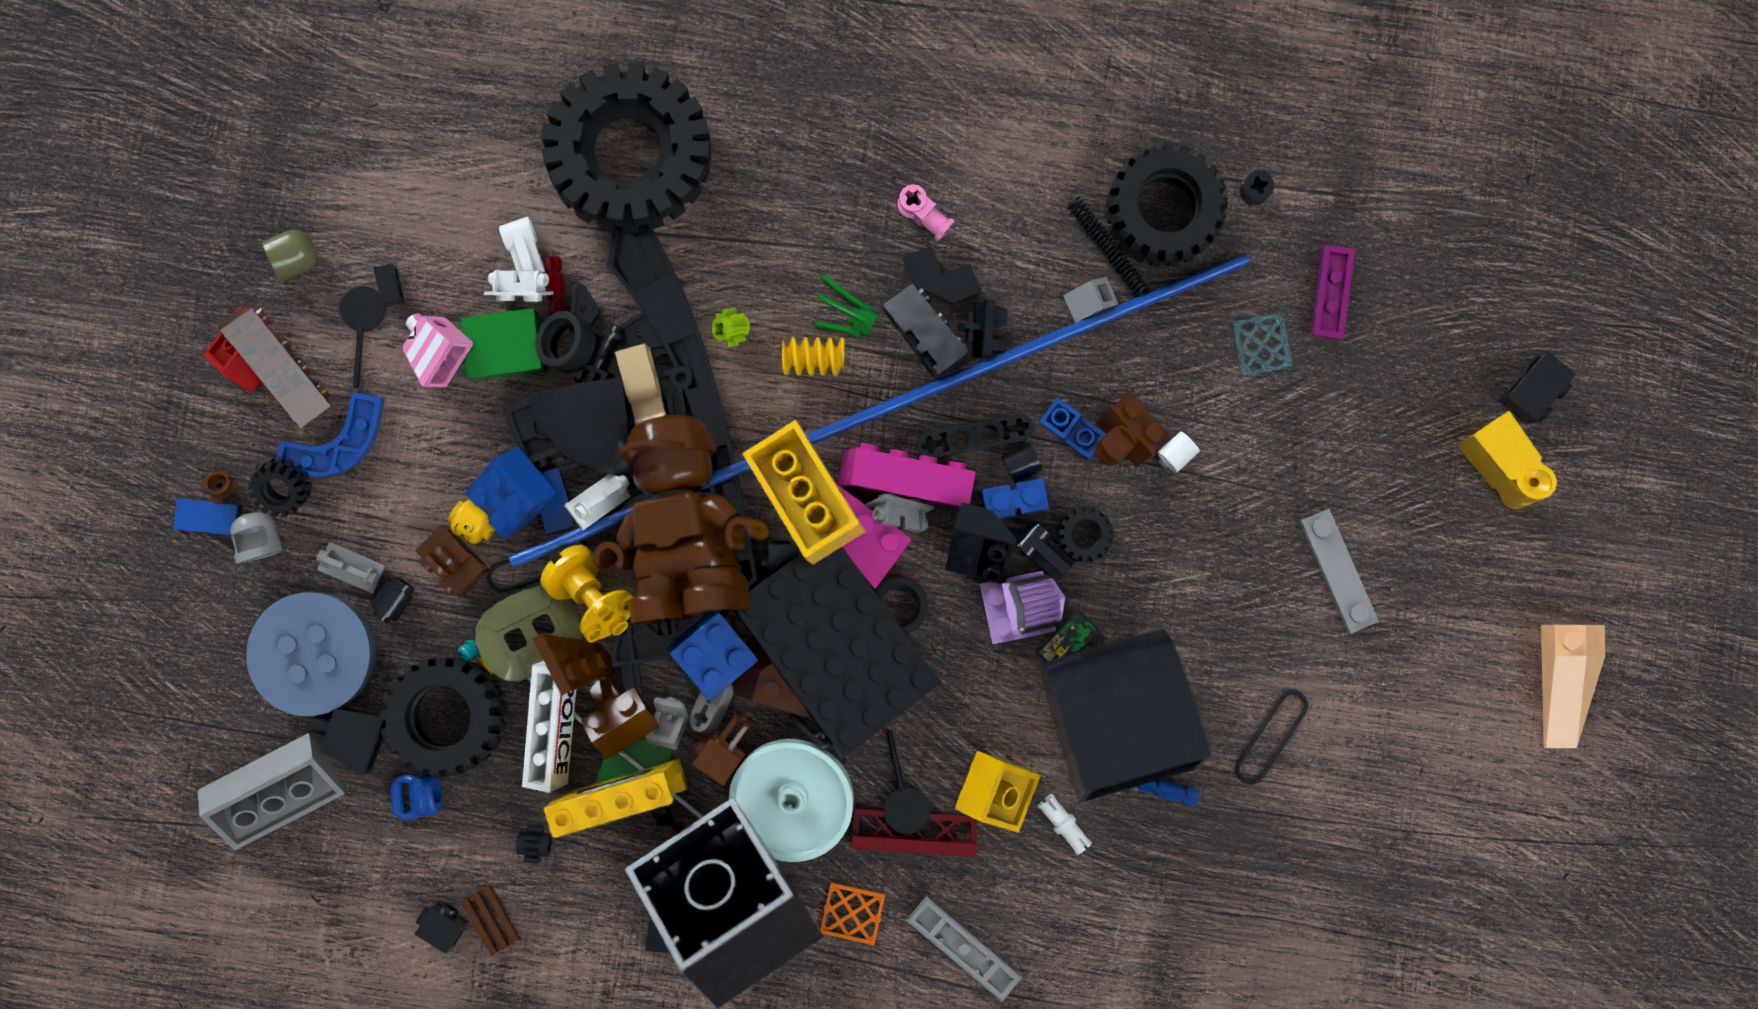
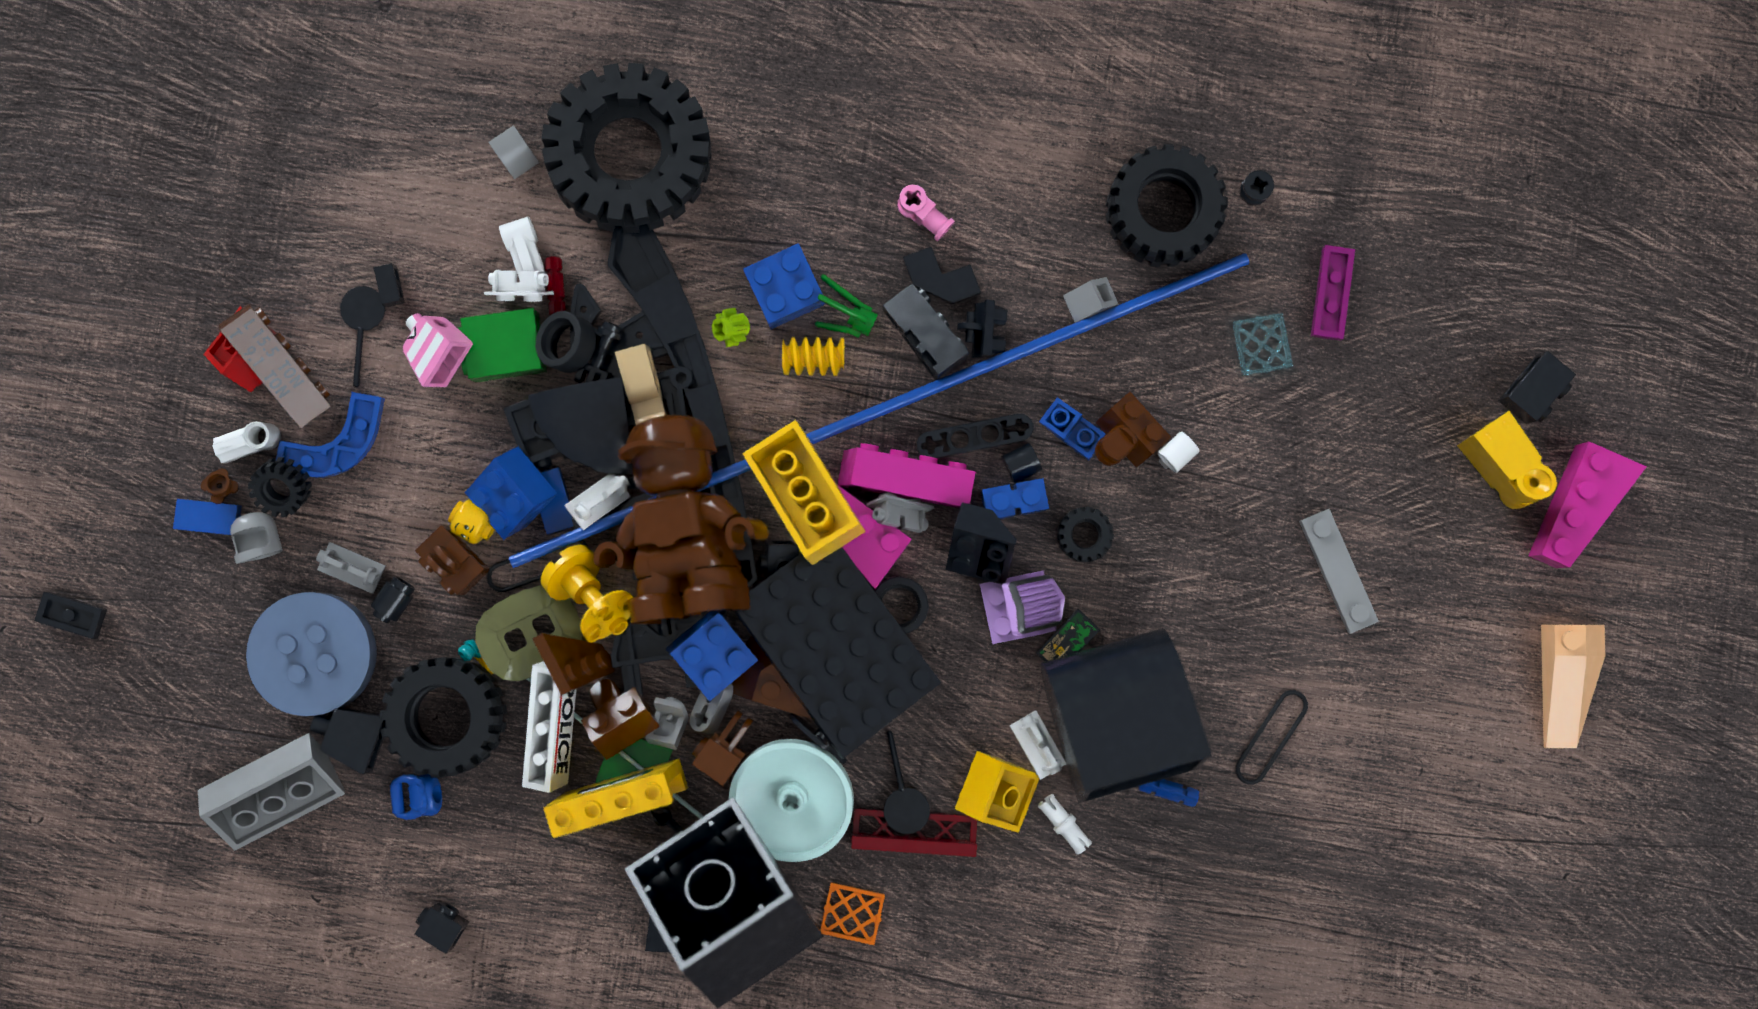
(70, 615): none -> black plate
(245, 441): none -> white piece
(290, 254): olive helmet -> none
(480, 925): reddish brown tile -> none
(513, 152): none -> light grey brick
(533, 844): black gear -> none
(784, 286): none -> blue brick
(964, 948): light grey plate -> none
(1038, 546): black piece -> none
(1038, 745): none -> white hinge
(1131, 281): black piece -> none
(1582, 502): none -> dark pink wedge

